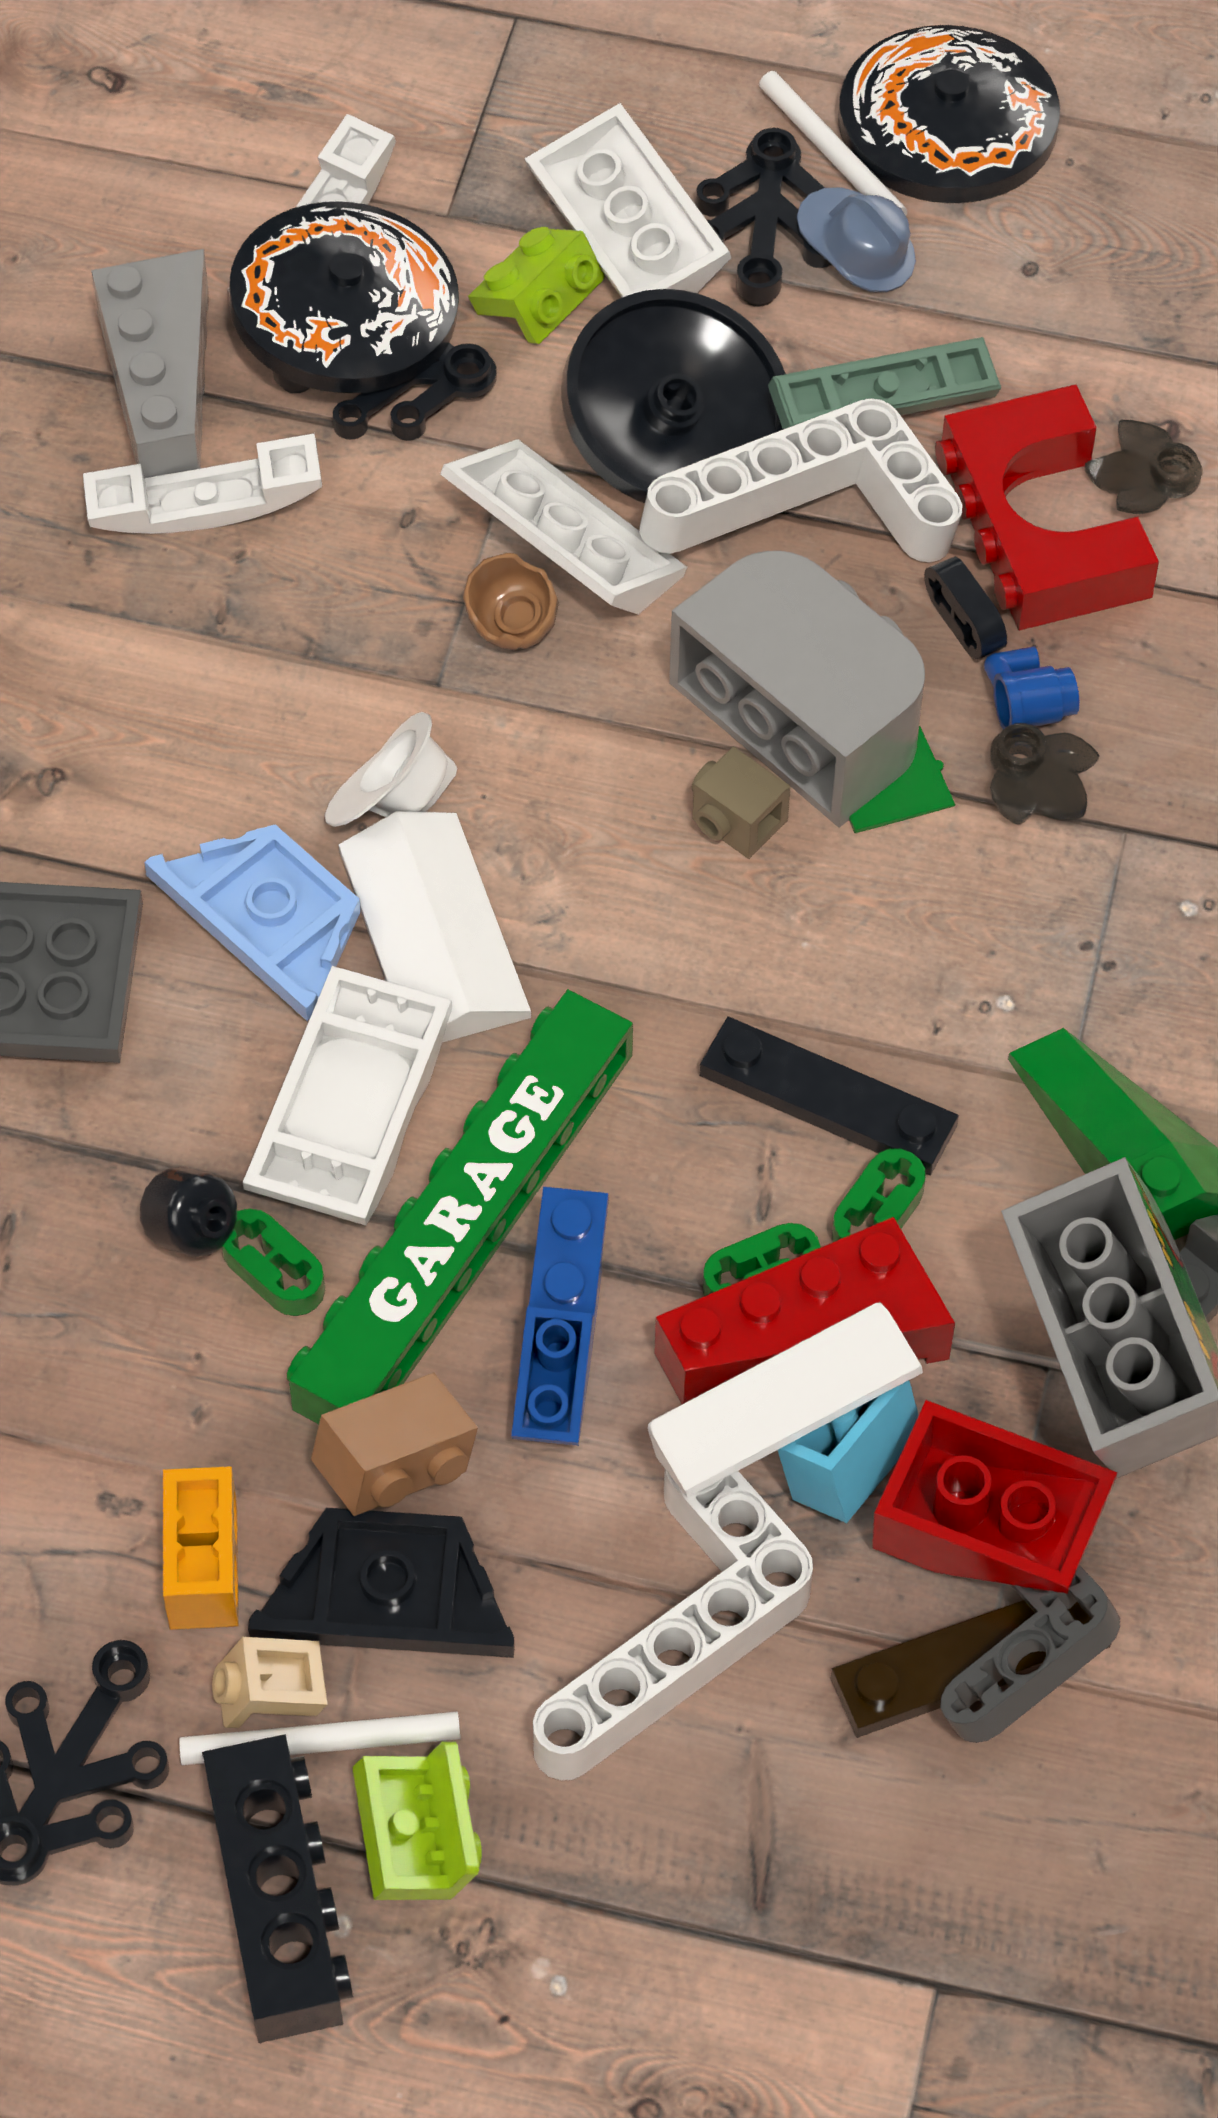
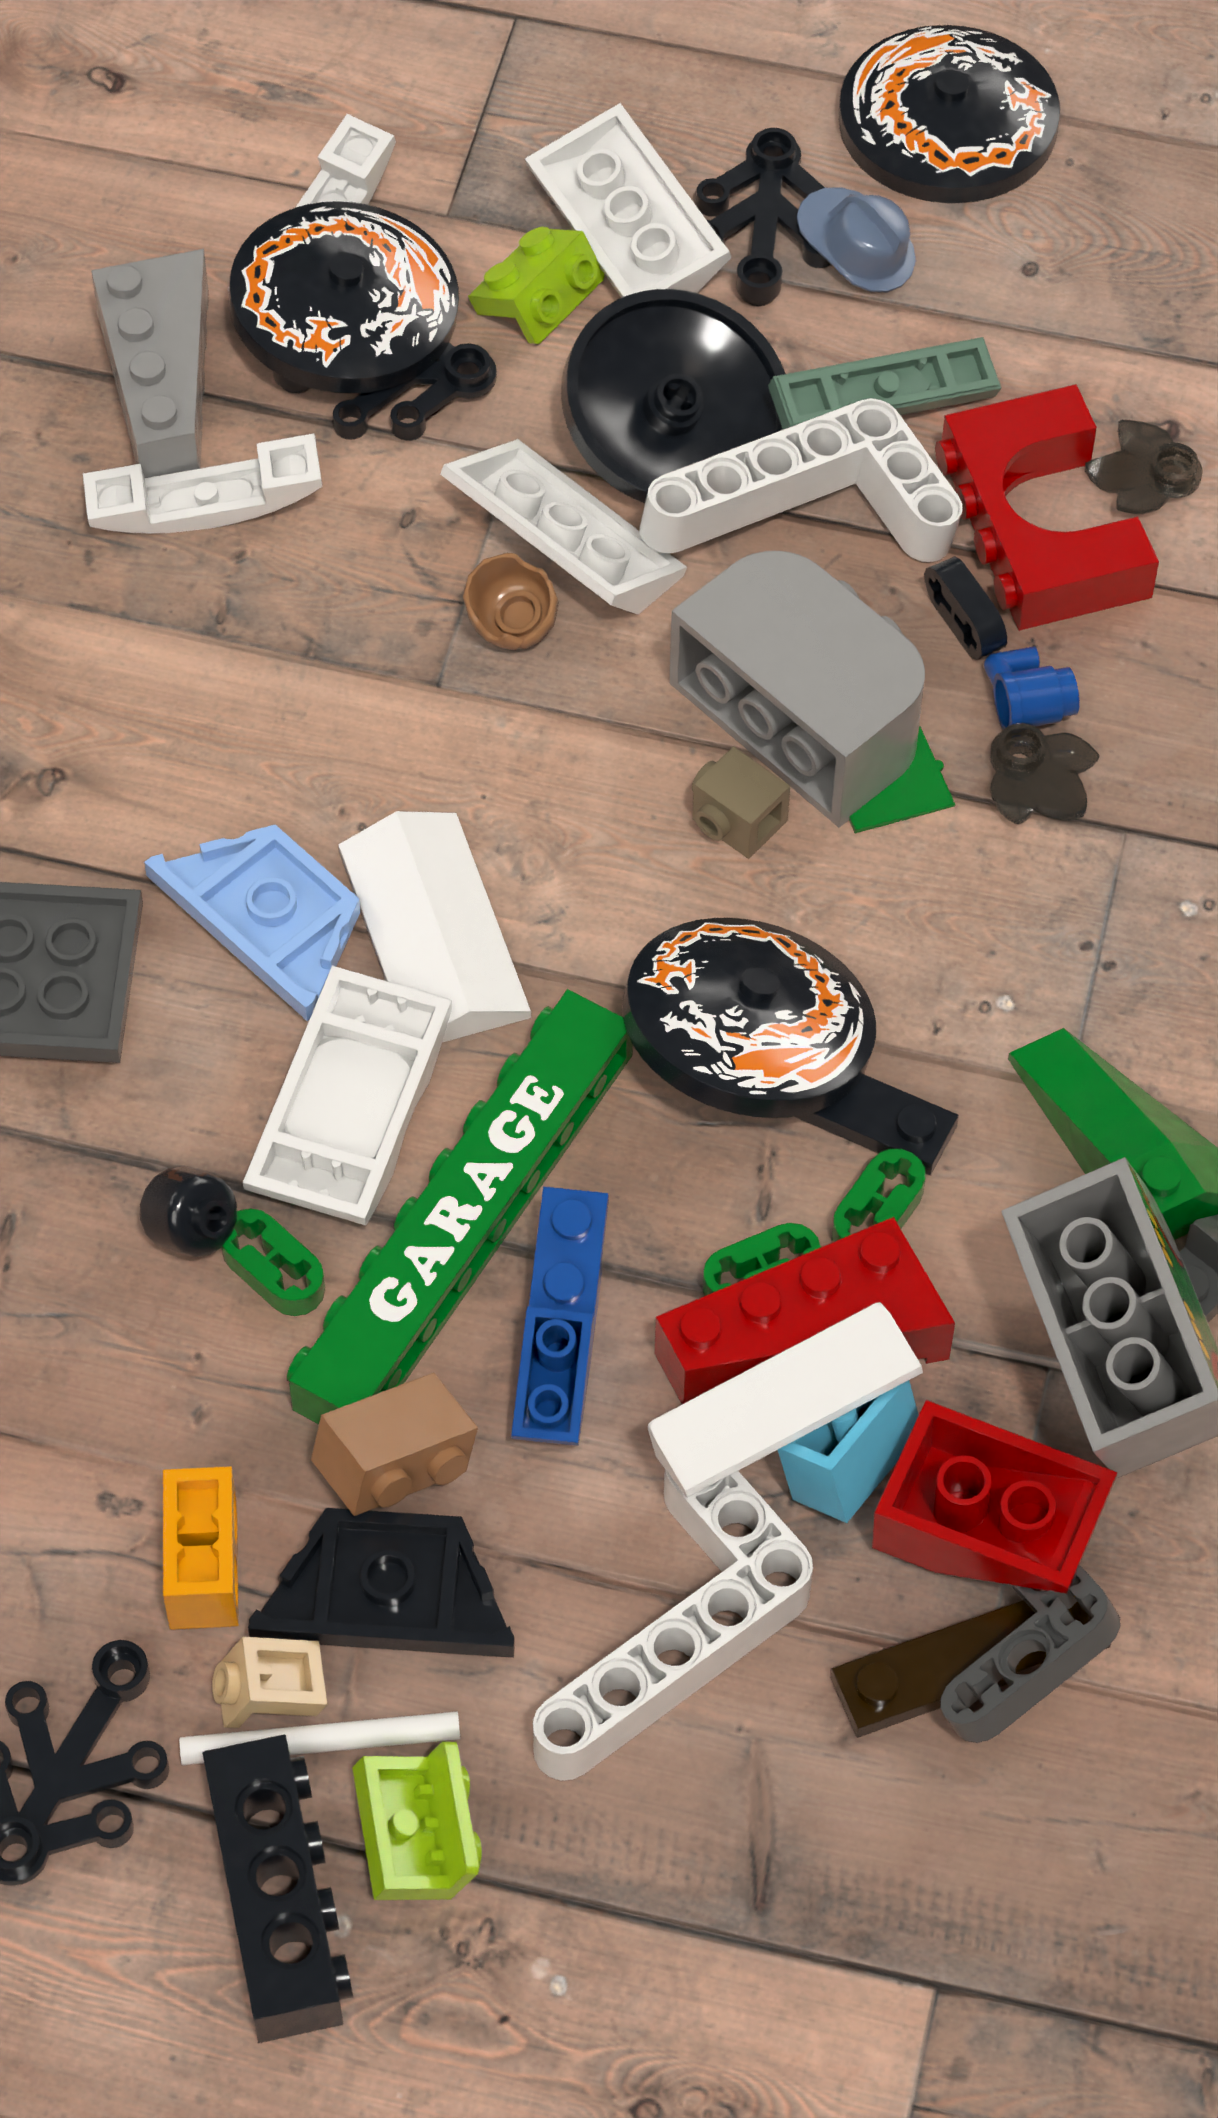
(400, 777): white piece -> none
(749, 1017): none -> dish
(824, 138): white bar -> none

